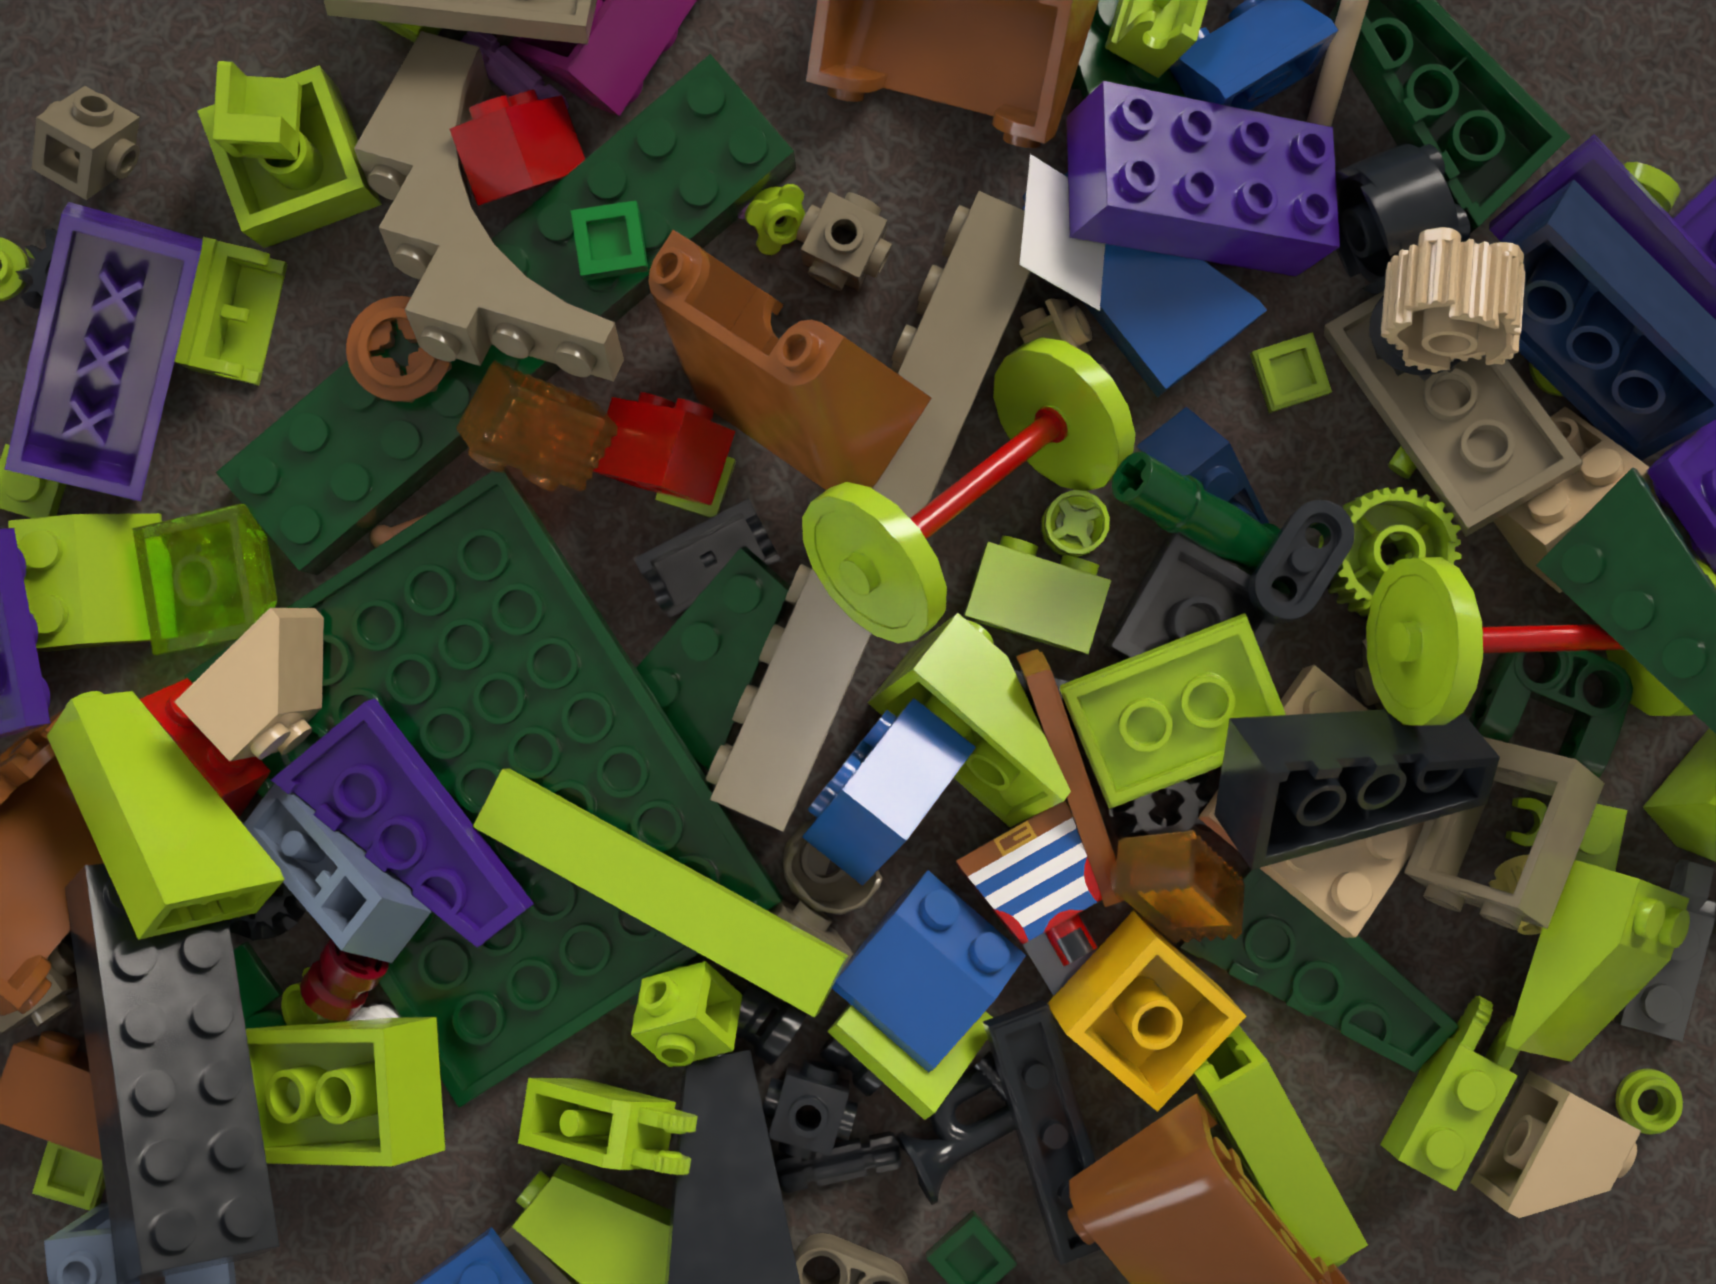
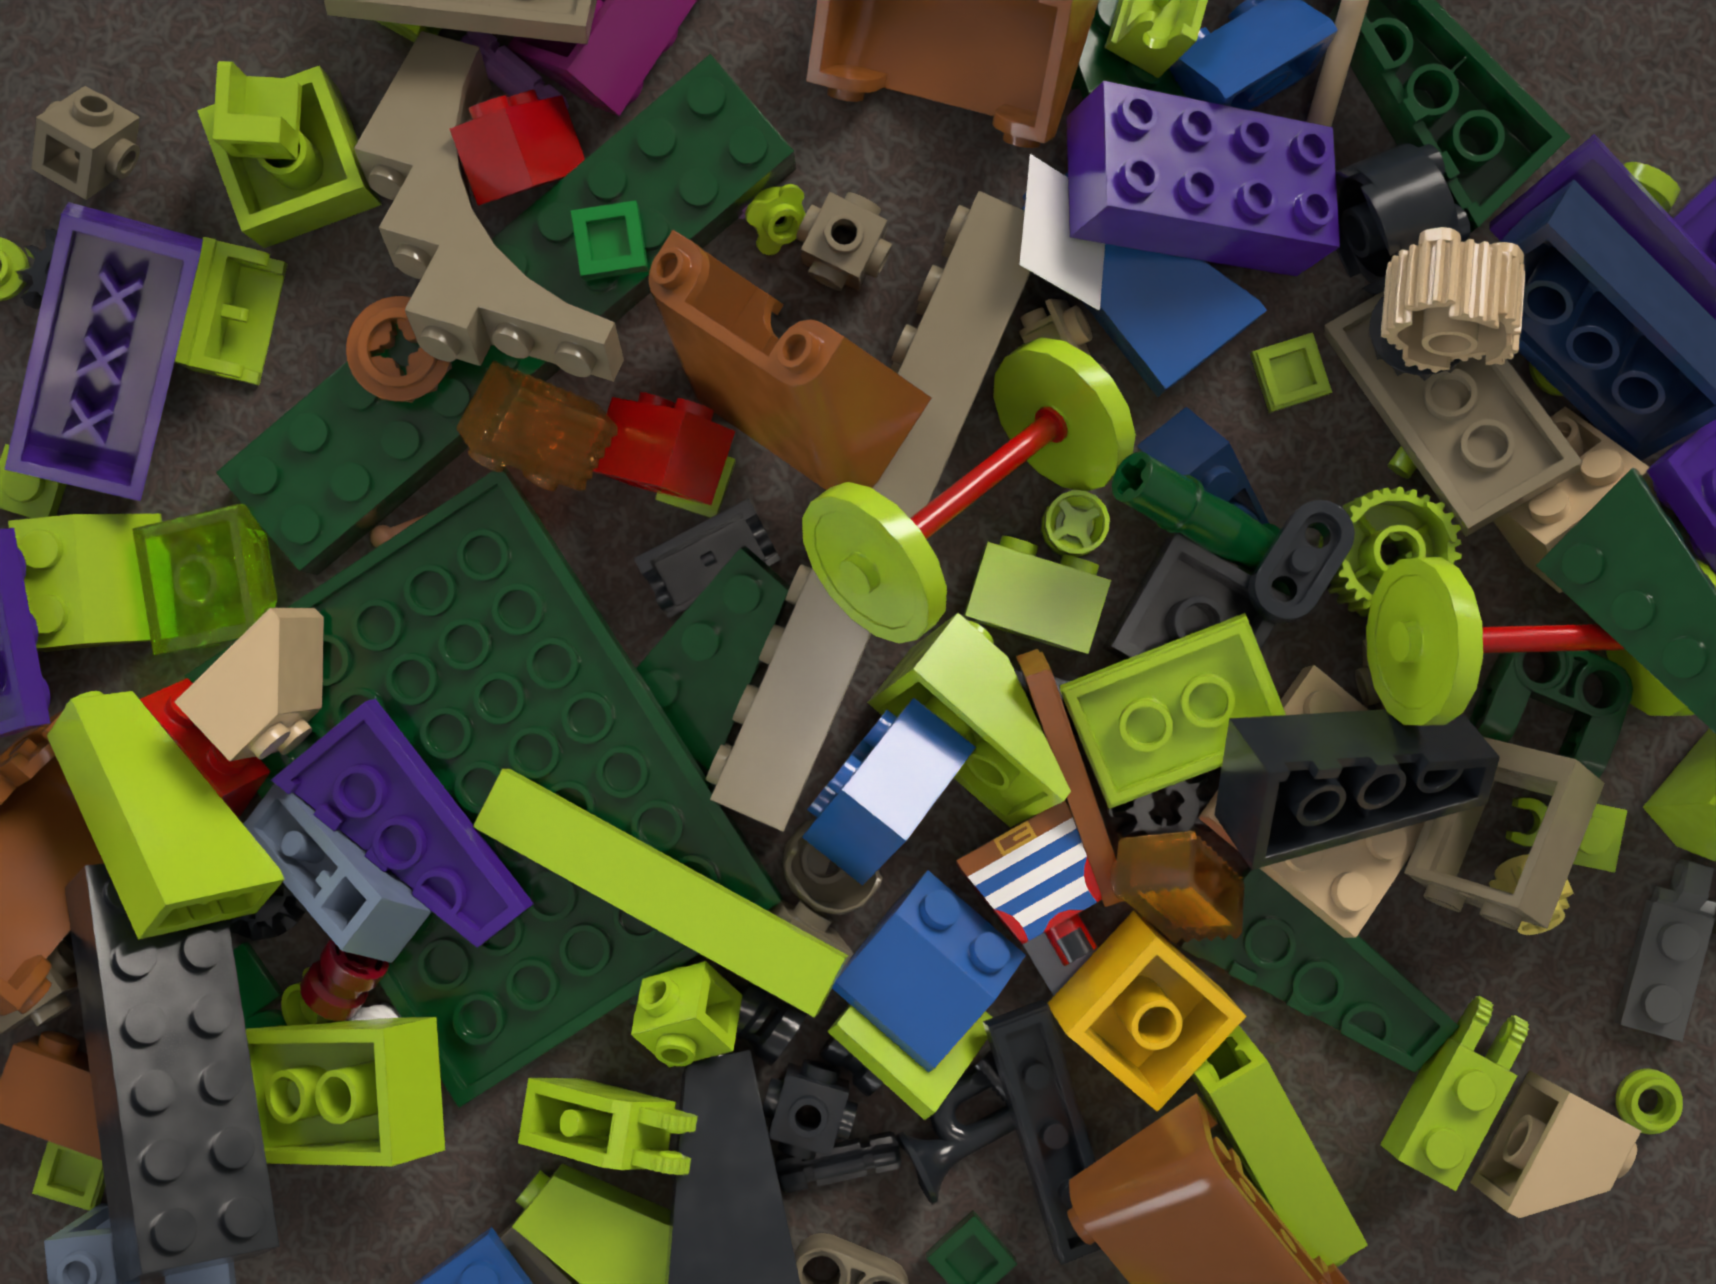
(1594, 958): lime slope -> none

